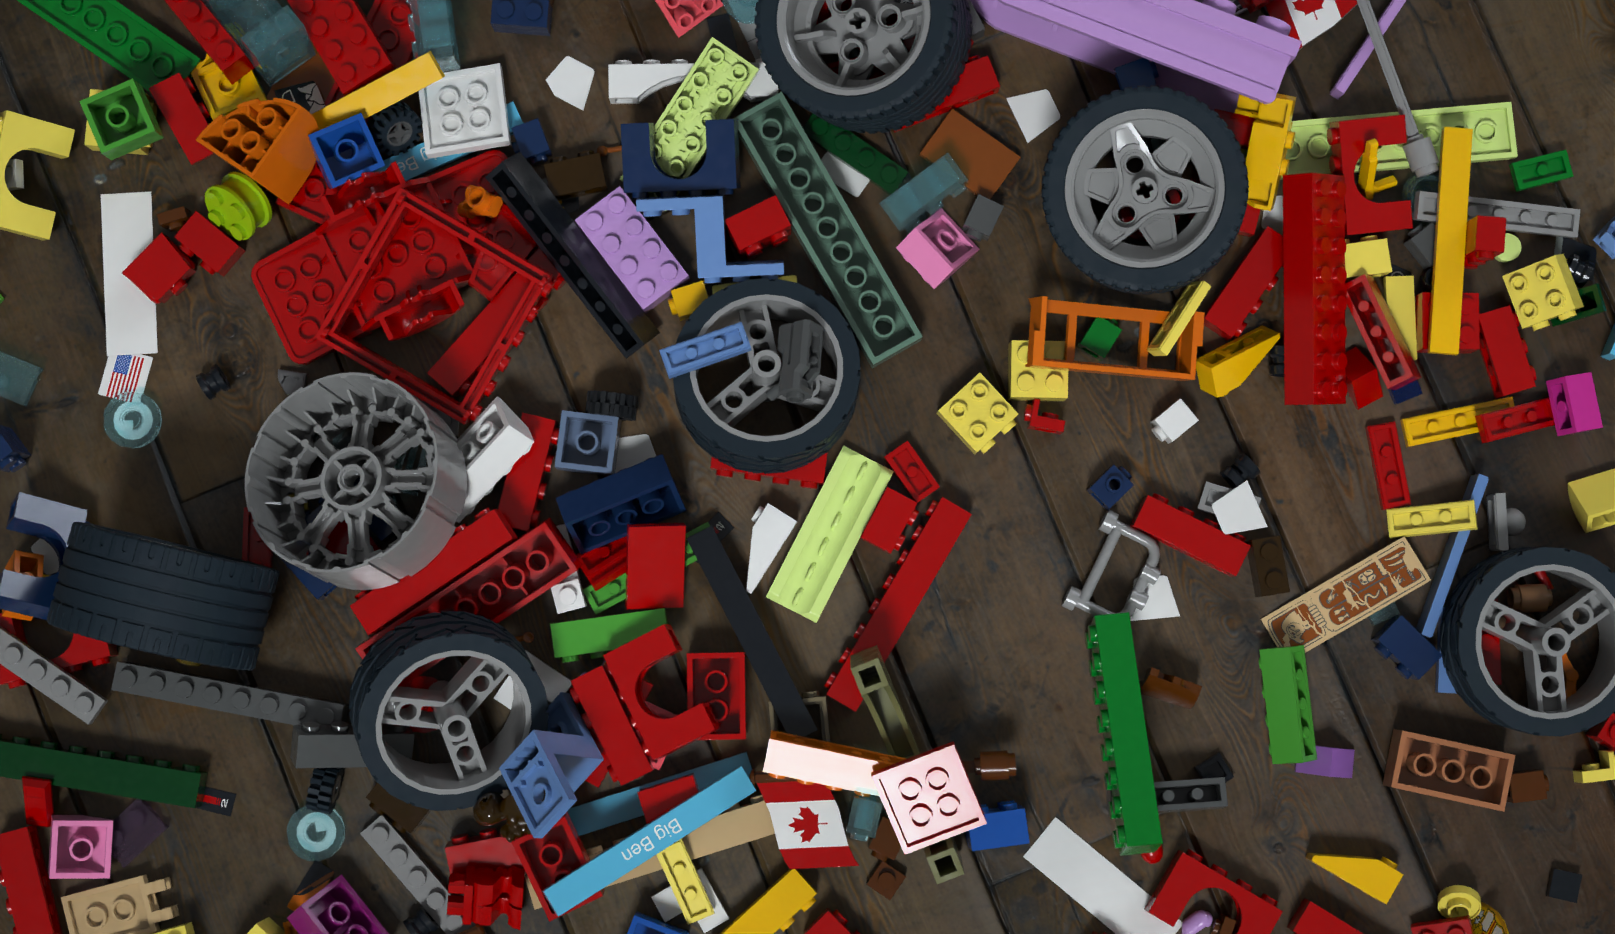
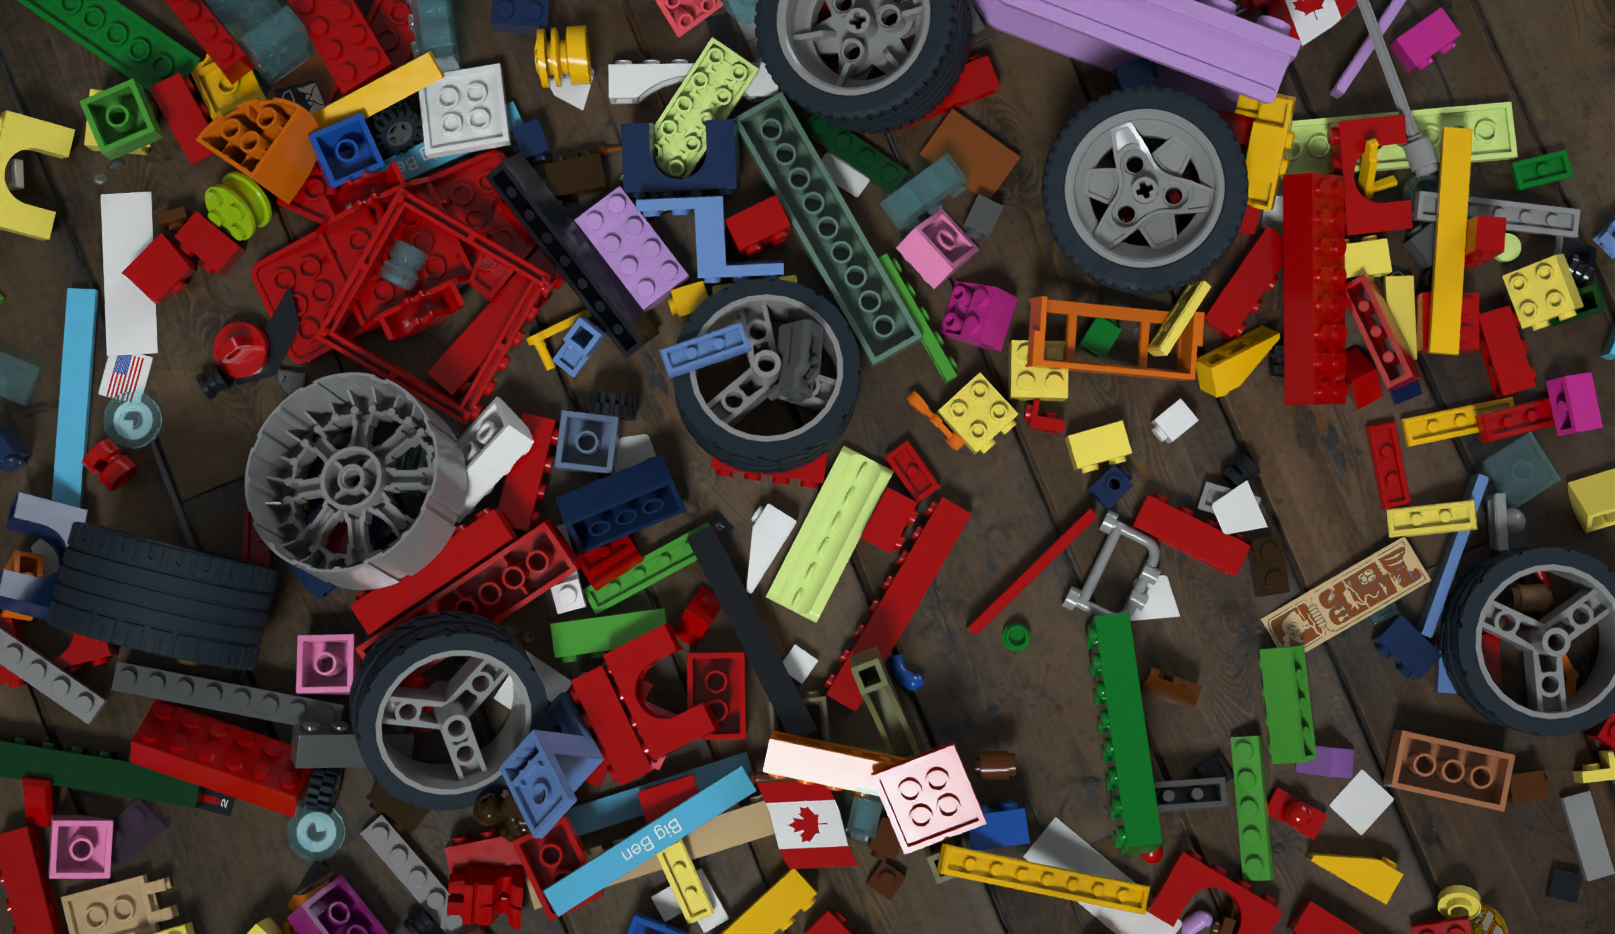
(75, 396): none -> medium azure tile
(109, 464): none -> red wheel
(220, 758): none -> red brick
(241, 349): none -> red tile
(280, 334): none -> black sticker
(327, 664): none -> bright pink brick
(403, 265): none -> clear light blue wheel
(479, 203): orange plate -> none
(540, 344): none -> yellow piece
(563, 56): none -> yellow wheel
(580, 344): none -> medium blue brick
(655, 565): red tile -> none
(697, 617): none -> red slope
(799, 663): none -> white tile
(902, 676): none -> blue arm
(920, 405): none -> orange piece
(931, 341): none -> bright green plate
(978, 315): none -> dark pink slope
(1016, 637): none -> green plate
(1031, 572): none -> red tile
(1034, 112): white sticker -> none
(1042, 879): none -> yellow tile
(1098, 446): none -> light yellow brick
(1252, 808): none -> bright green plate
(1295, 813): none -> red tile
(1361, 802): none -> white sticker
(1425, 40): none -> dark pink brick
(1520, 470): none -> clear light blue tile
(1587, 835): none -> light grey tile

